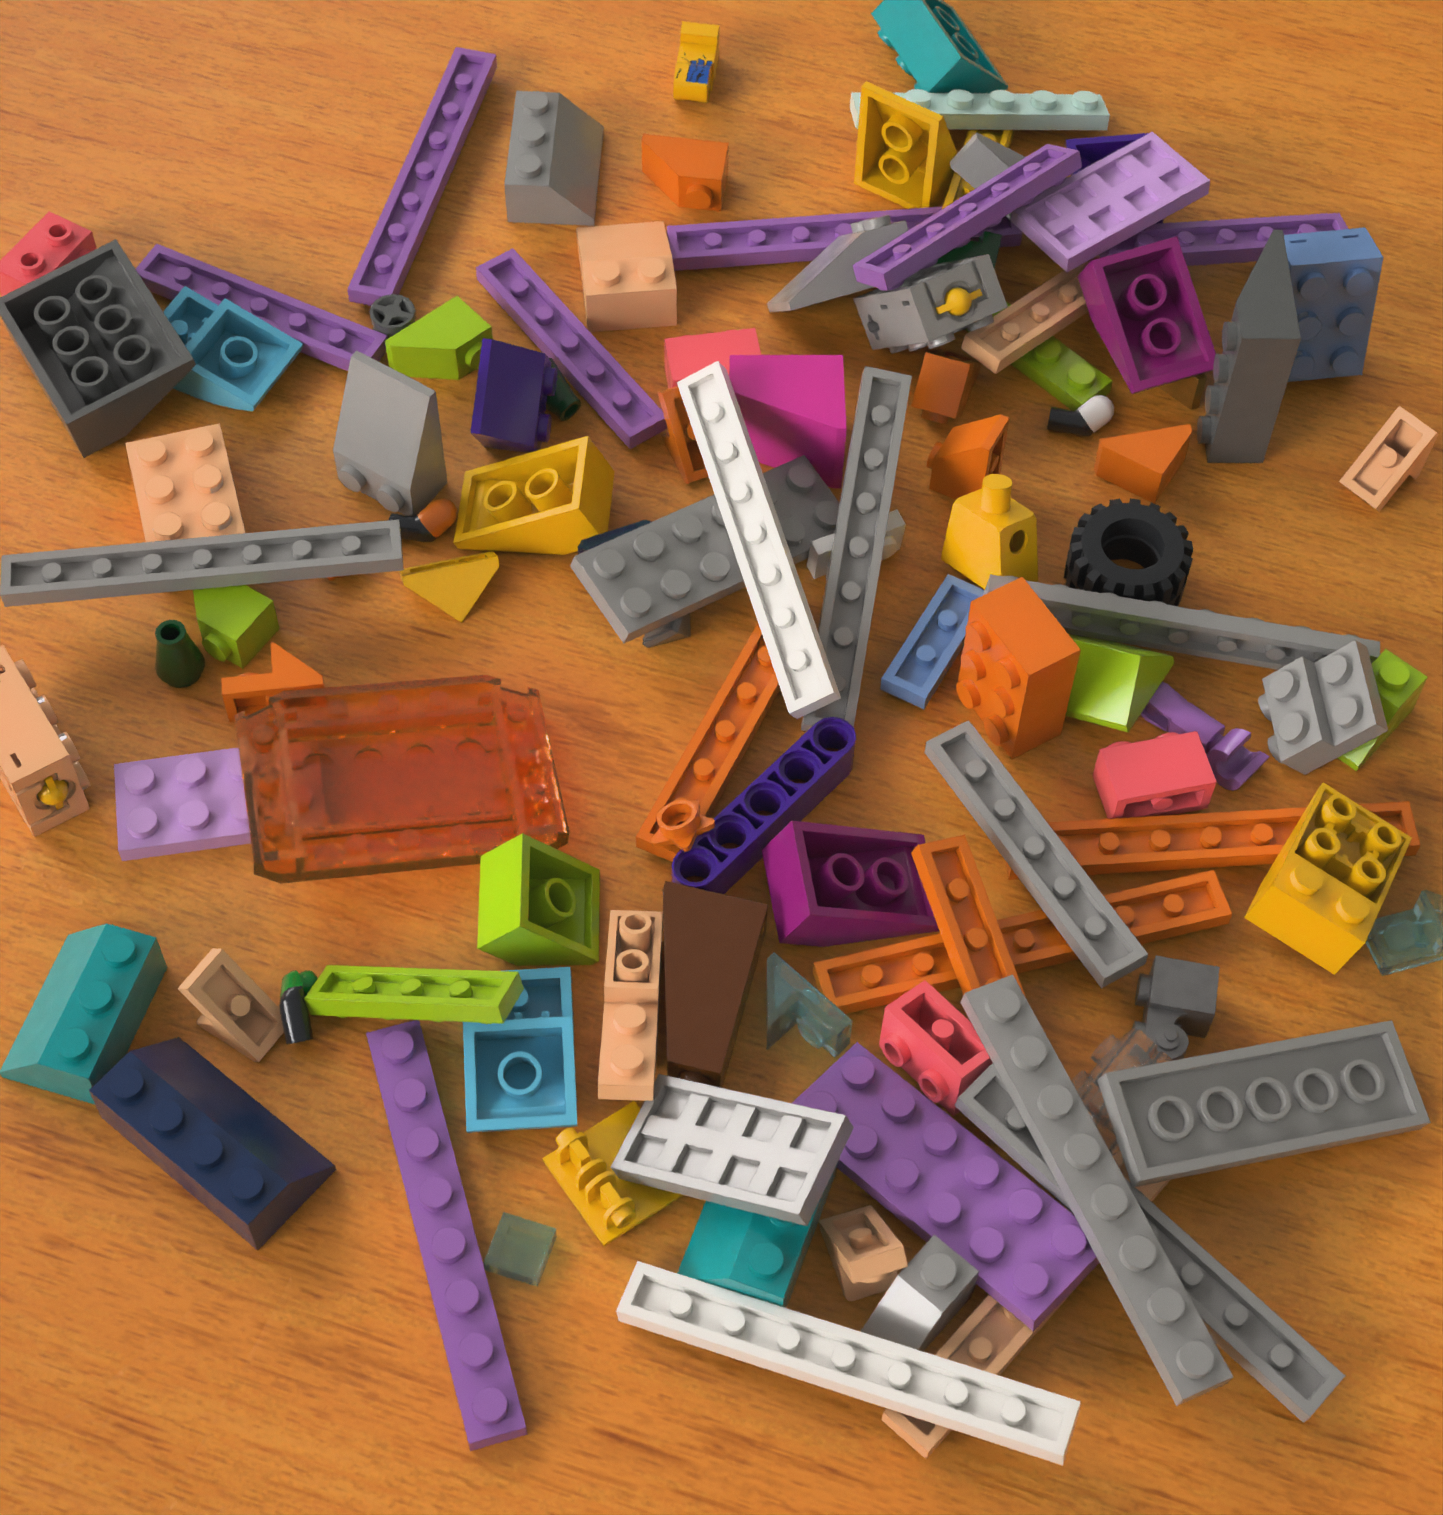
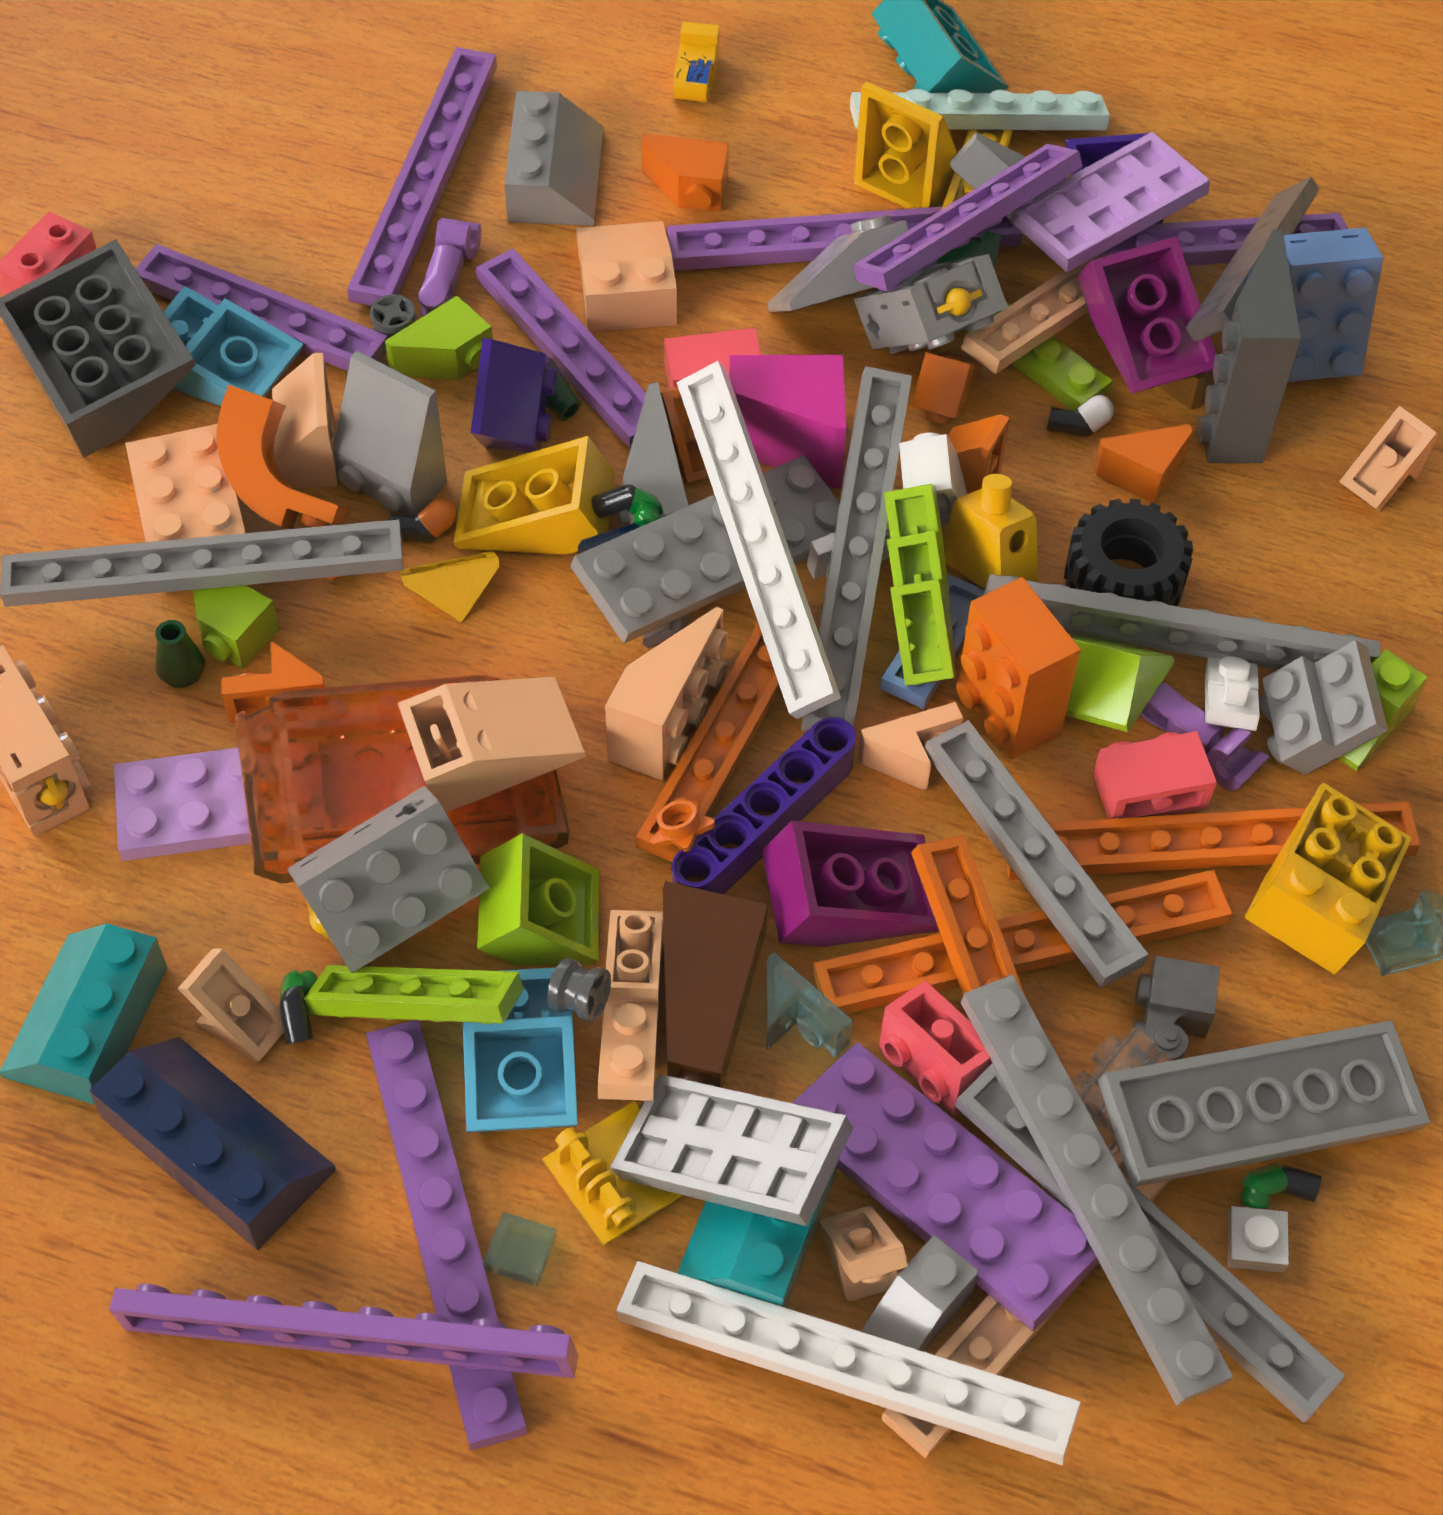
(247, 455): none -> orange arch
(307, 427): none -> light nougat slope
(366, 1333): none -> medium lavender plate
(387, 879): none -> light grey piece
(453, 243): none -> medium lavender piece
(489, 736): none -> light nougat slope
(579, 989): none -> dark grey wheel
(628, 498): none -> arm
(653, 460): none -> light grey slope
(665, 696): none -> light nougat slope
(899, 745): none -> light nougat slope
(920, 585): none -> lime slope
(935, 461): none -> white slope
(1231, 693): none -> white plate
(1258, 1239): none -> white plate
(1278, 1178): none -> arm
(1281, 214): none -> flat silver tile

